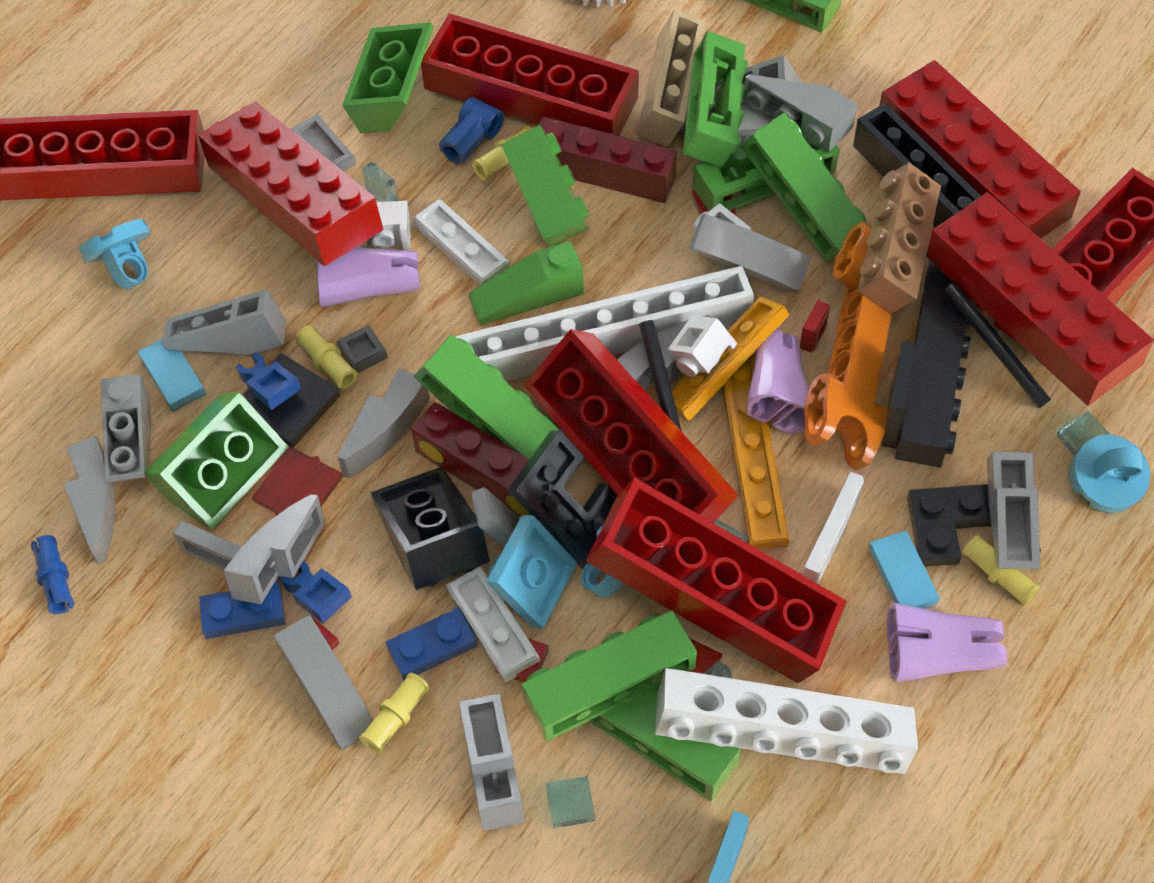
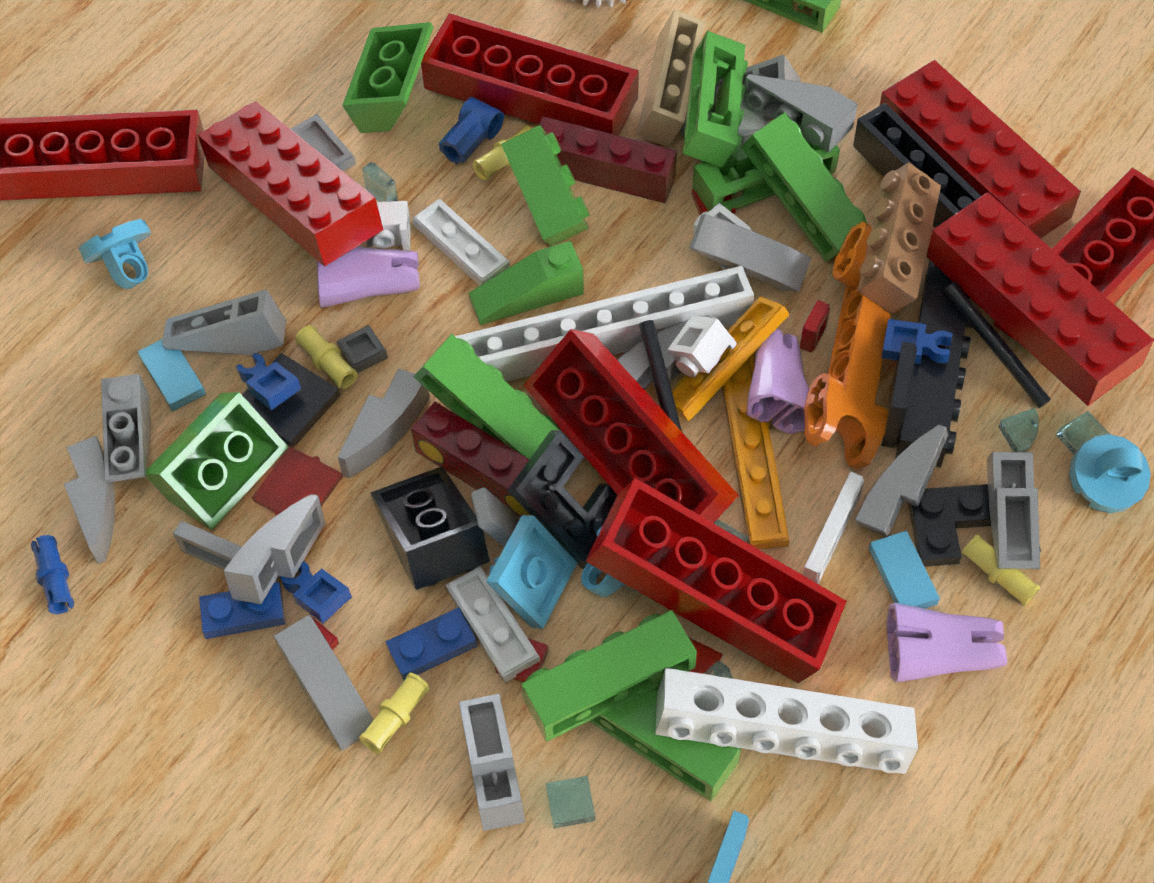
(902, 482): none -> light grey slope
(912, 332): none -> blue plate
(1020, 430): none -> clear light blue tile

